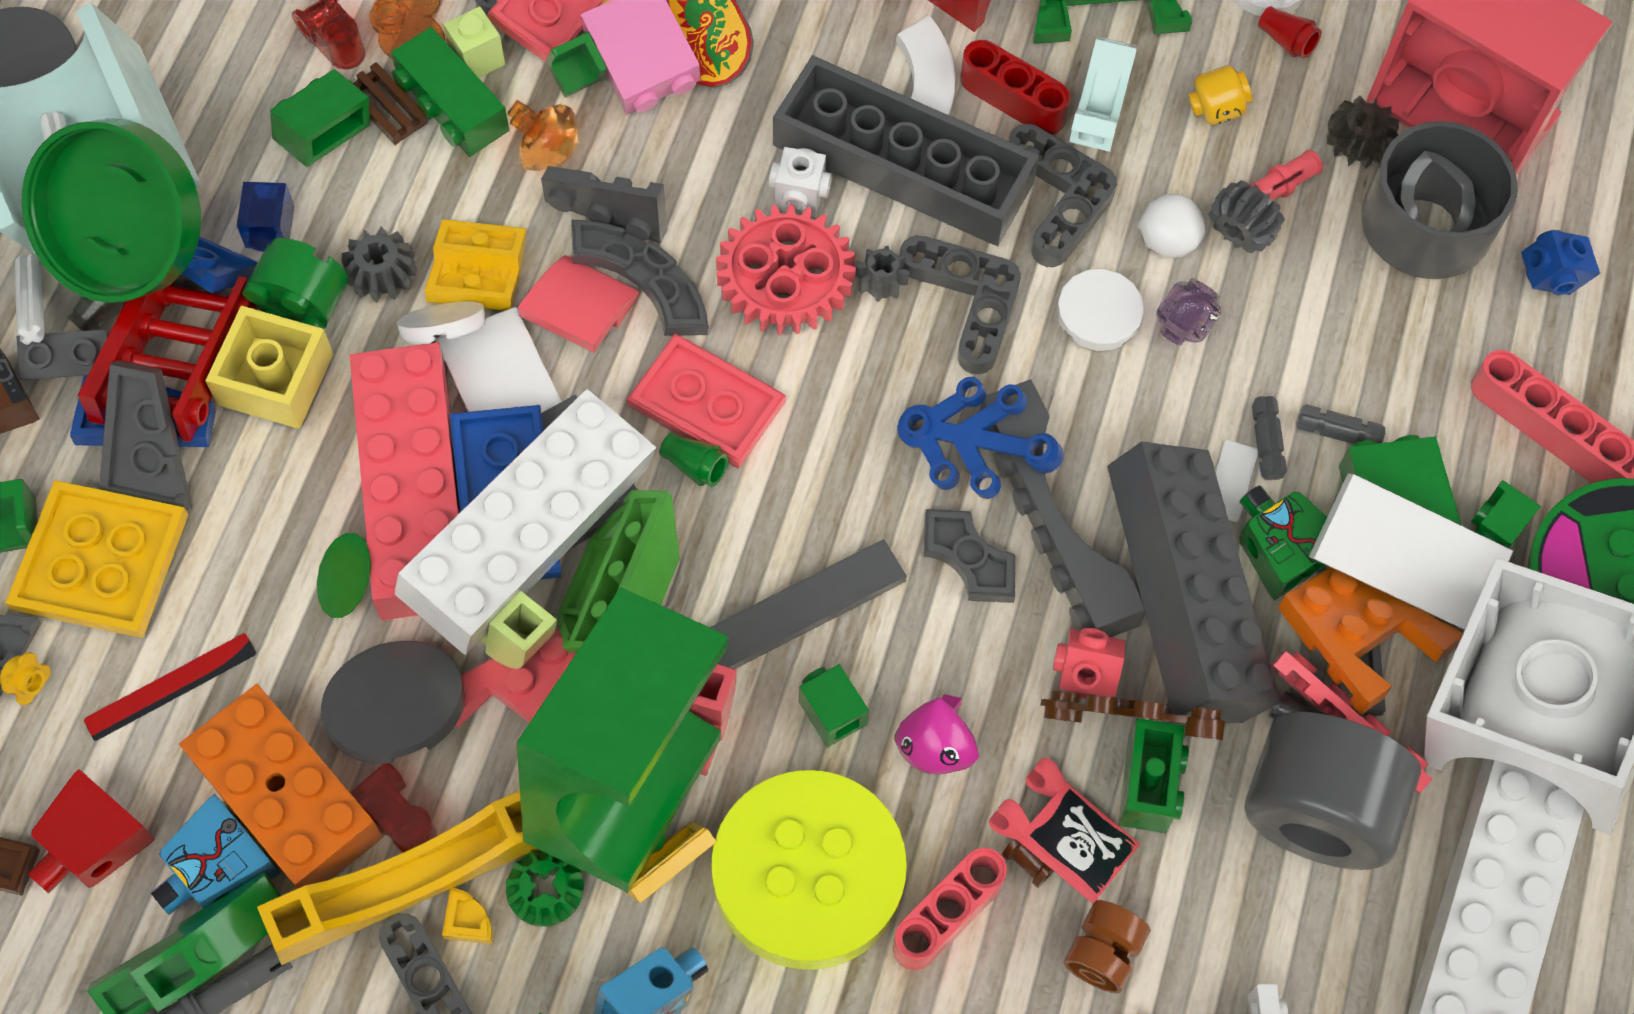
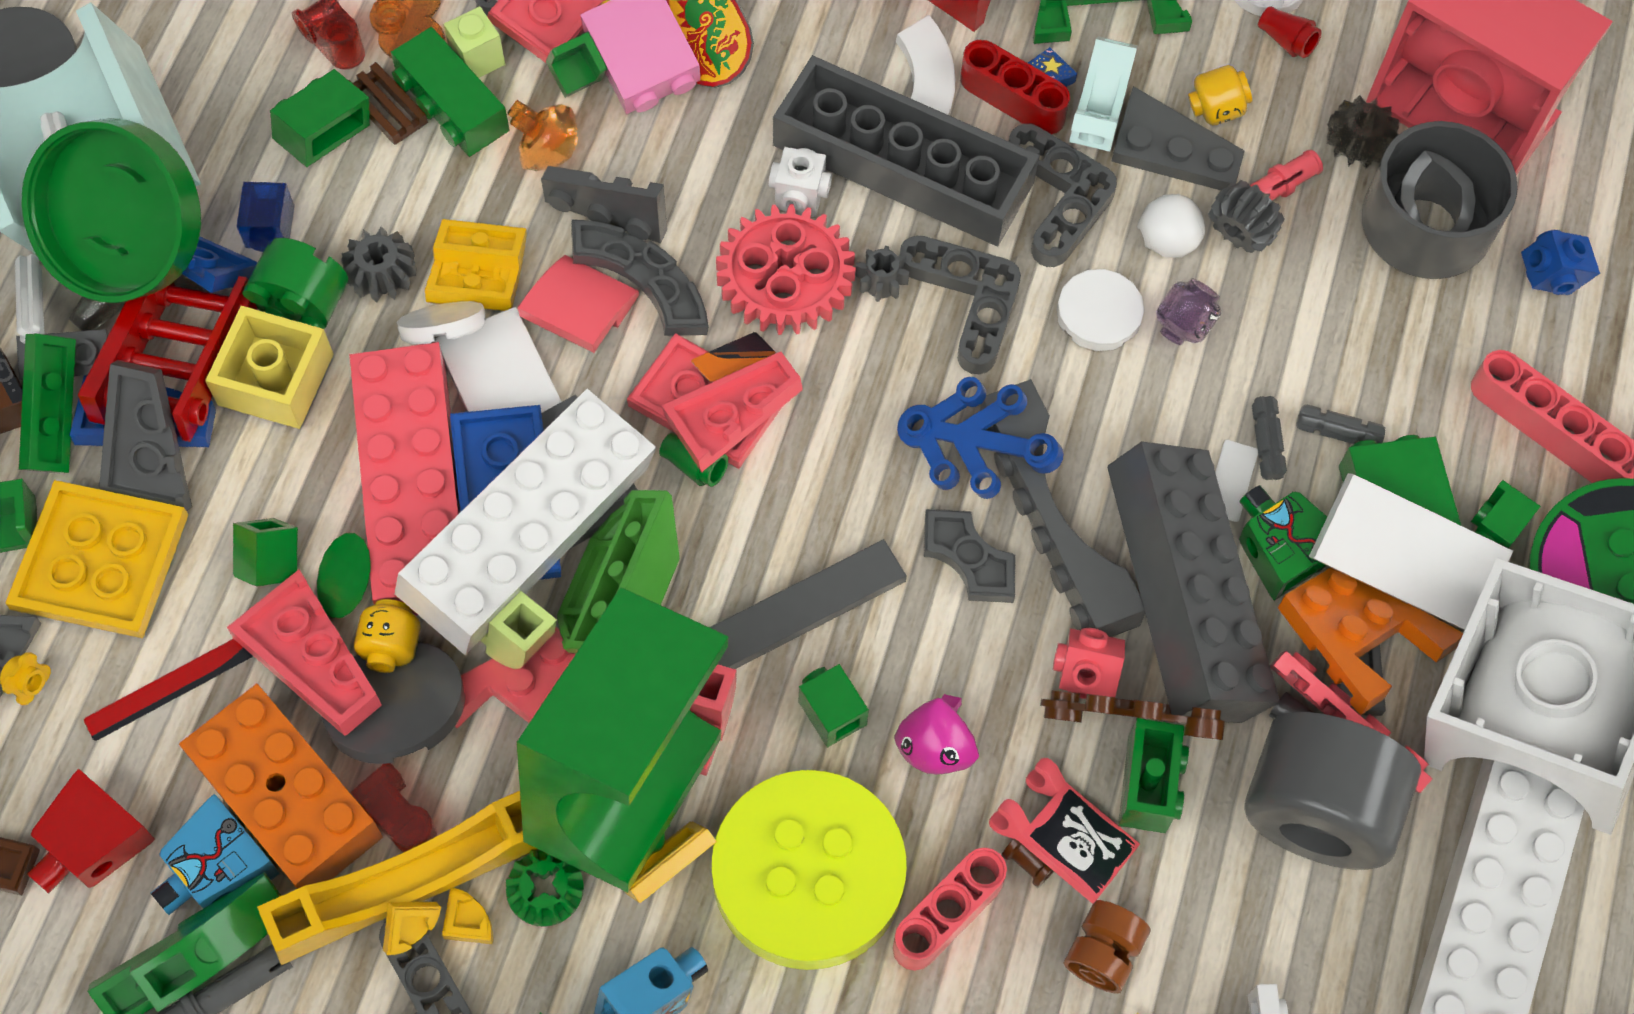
(47, 403): none -> green plate
(264, 551): none -> green panel
(307, 653): none -> coral wing
(387, 635): none -> yellow head
(408, 924): none -> yellow tile
(730, 408): none -> coral wing
(733, 356): none -> sticker
(1054, 66): none -> blue tile
(1173, 145): none -> dark grey wing

